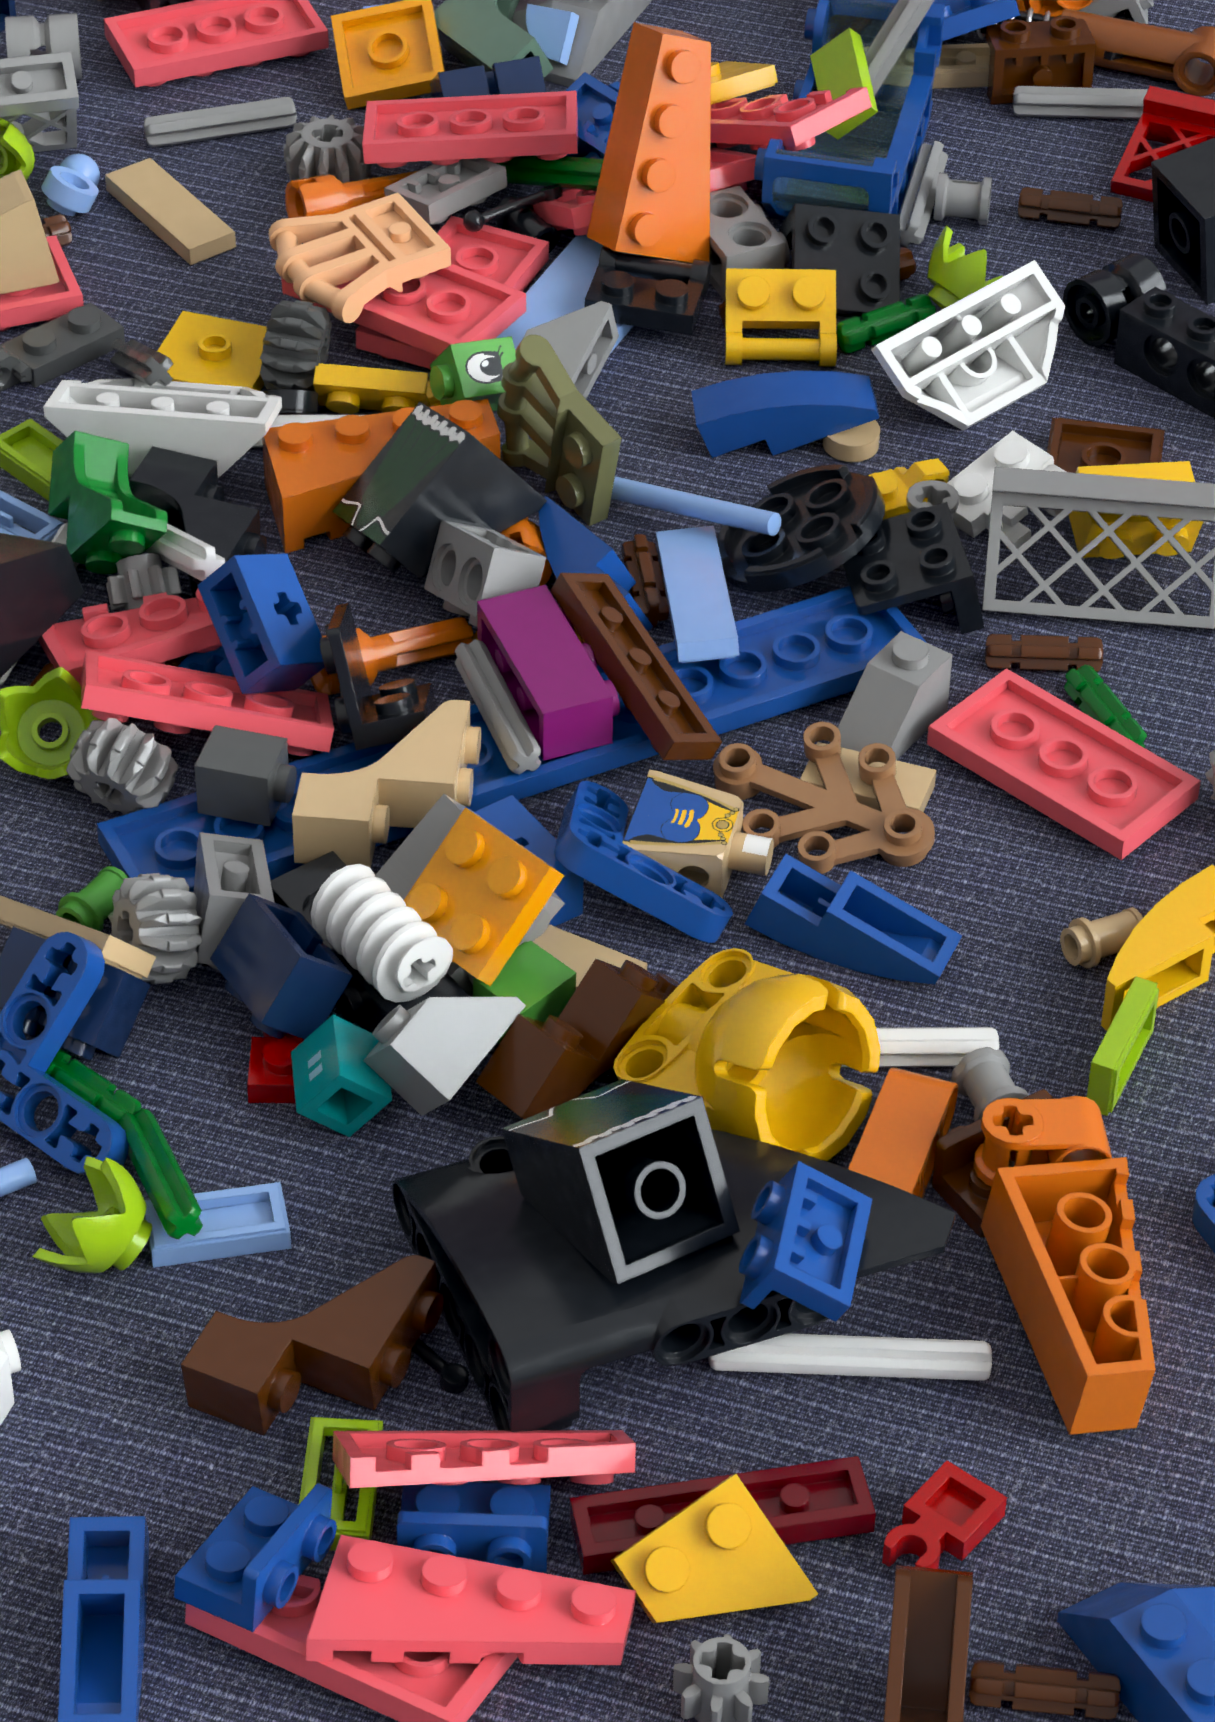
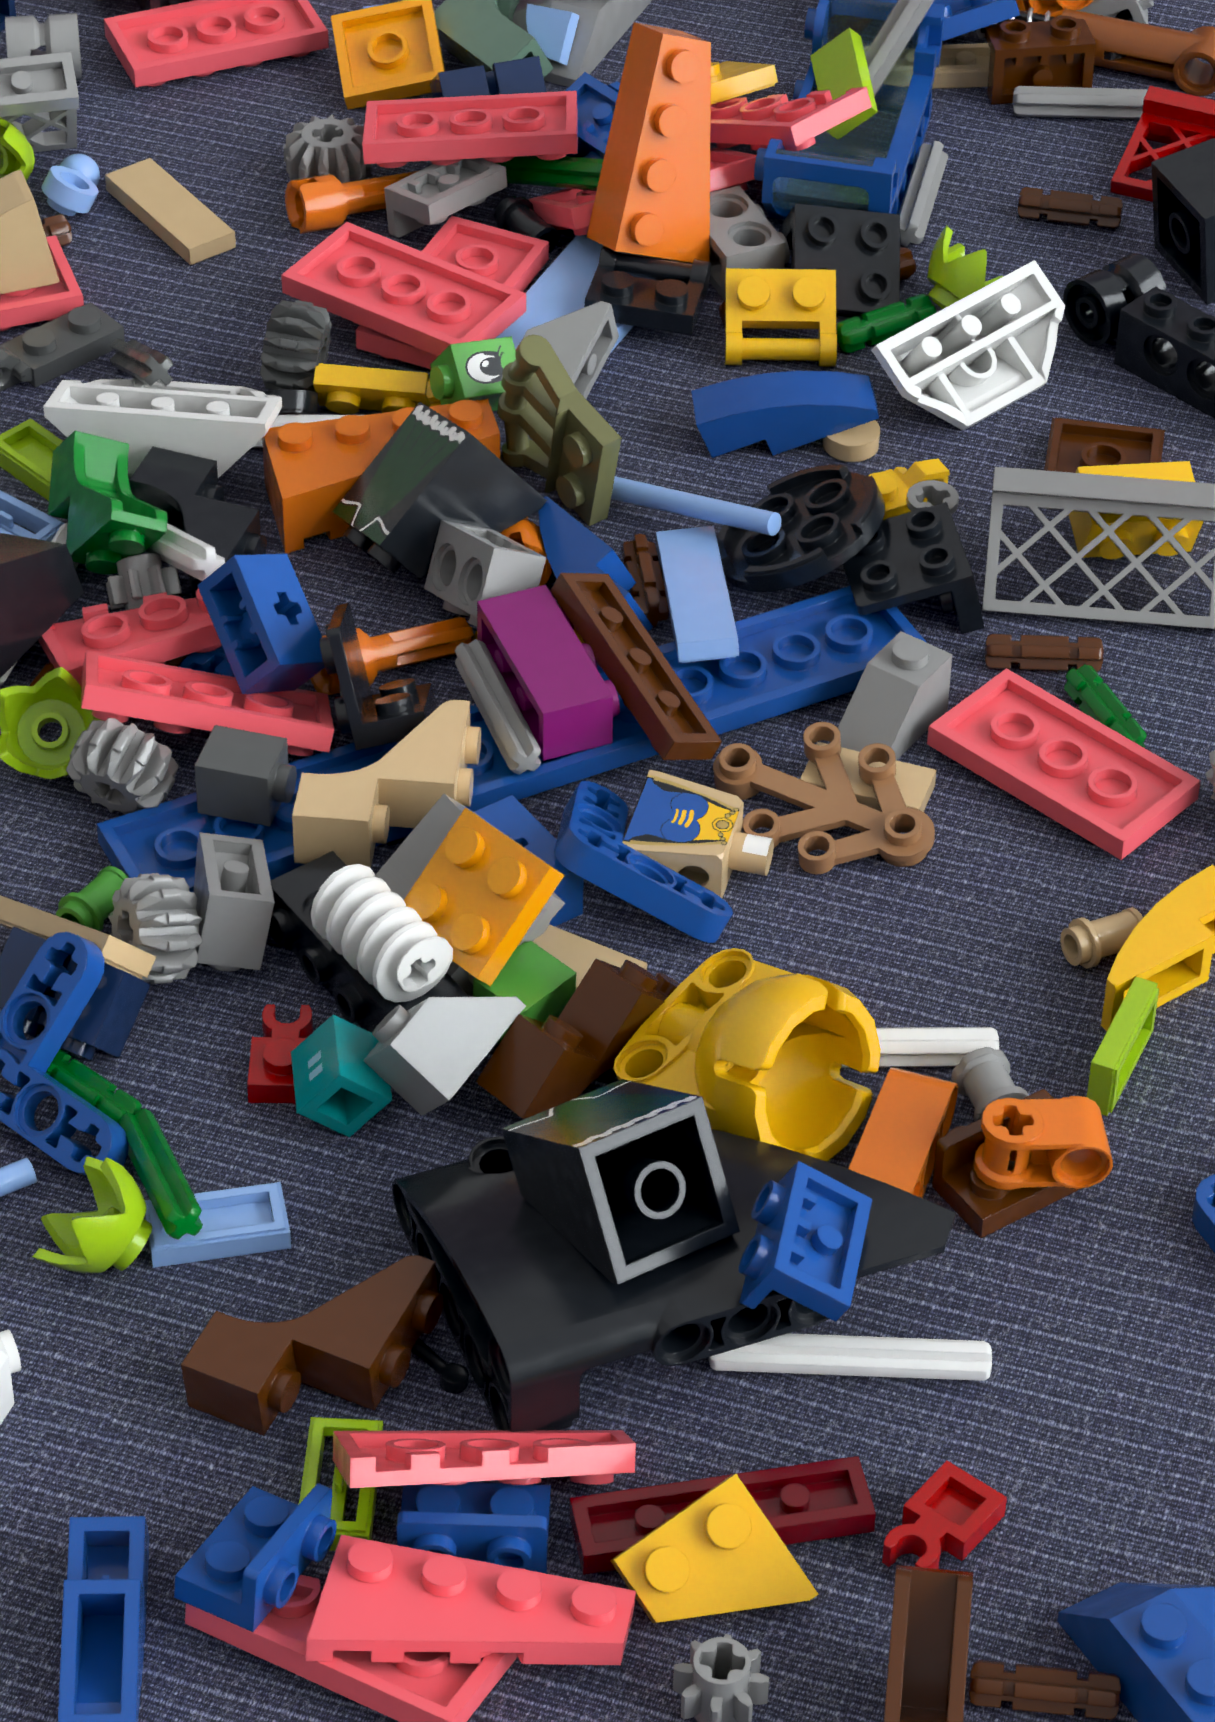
(215, 351): yellow plate -> none
(219, 122): light grey axle -> none
(279, 968): dark blue piece -> none
(370, 243): light nougat plate -> none
(475, 220): black hinge -> none
(851, 924): blue slope -> none
(963, 199): light grey bush -> none
(976, 484): white plate -> none
(1076, 1286): orange wedge -> none

